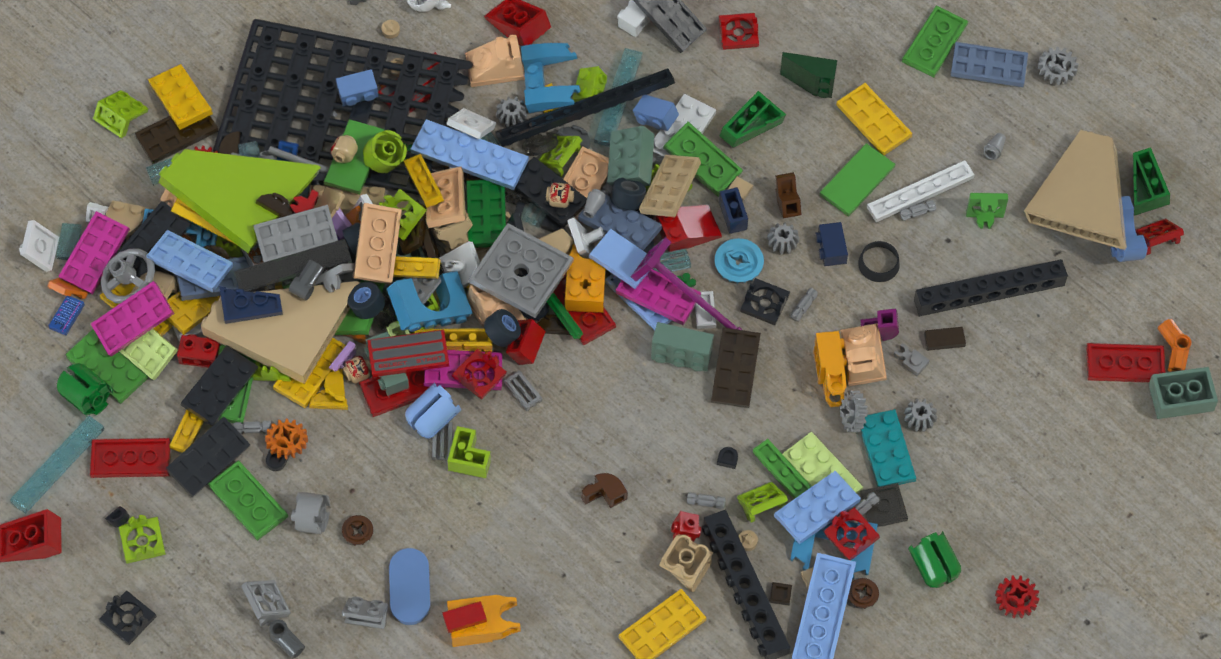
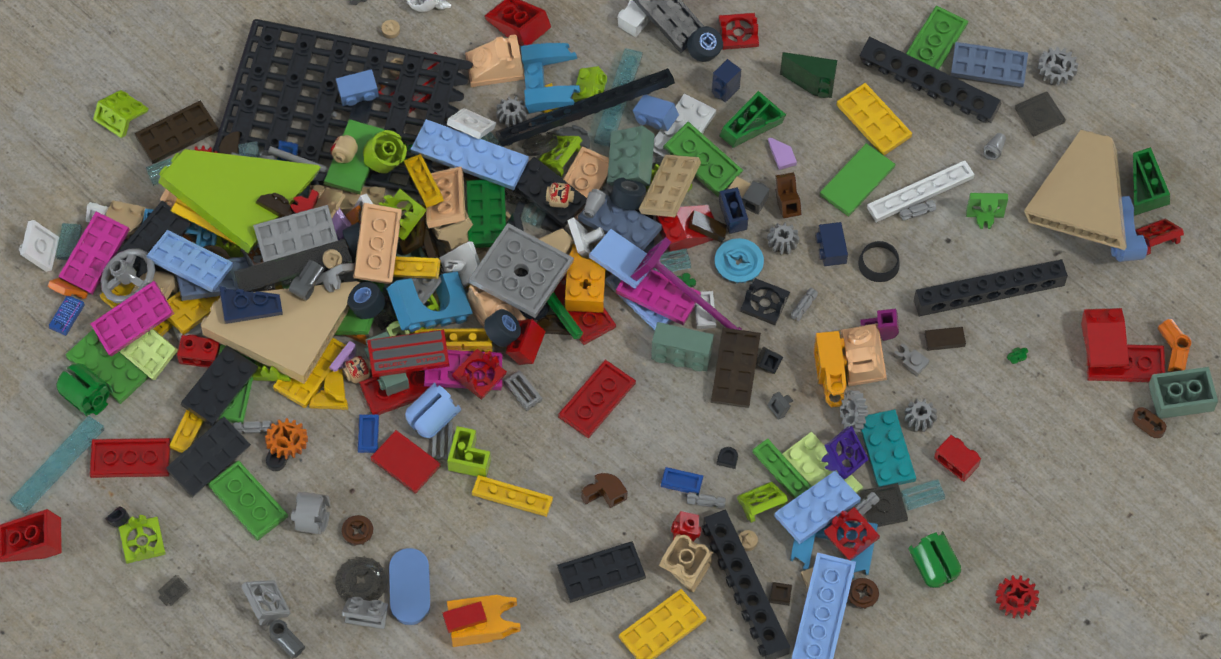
(137, 627): black piece -> none
(173, 591): none -> clear smoke brick
(180, 96): yellow plate -> none
(331, 258): none -> tan tile
(368, 433): none -> blue tile
(374, 584): none -> clear smoke gear
(405, 461): none -> red tile
(512, 496): none -> yellow plate
(596, 398): none -> red tile
(601, 571): none -> black plate
(681, 481): none -> blue tile
(698, 45): none -> black wheel
(707, 226): none -> dark brown tile
(726, 80): none -> dark blue brick
(756, 197): none -> dark grey brick
(769, 360): none -> black slope
(780, 405): none -> dark grey tile
(782, 154): none -> lavender tile
(848, 439): none -> dark purple piece
(874, 47): none -> black brick
(932, 499): none -> clear light blue tile
(957, 458): none -> red brick
(1017, 355): none -> green plant
(1040, 114): none -> clear smoke tile
(1105, 337): none -> red slope
(1149, 422): none -> reddish brown beam

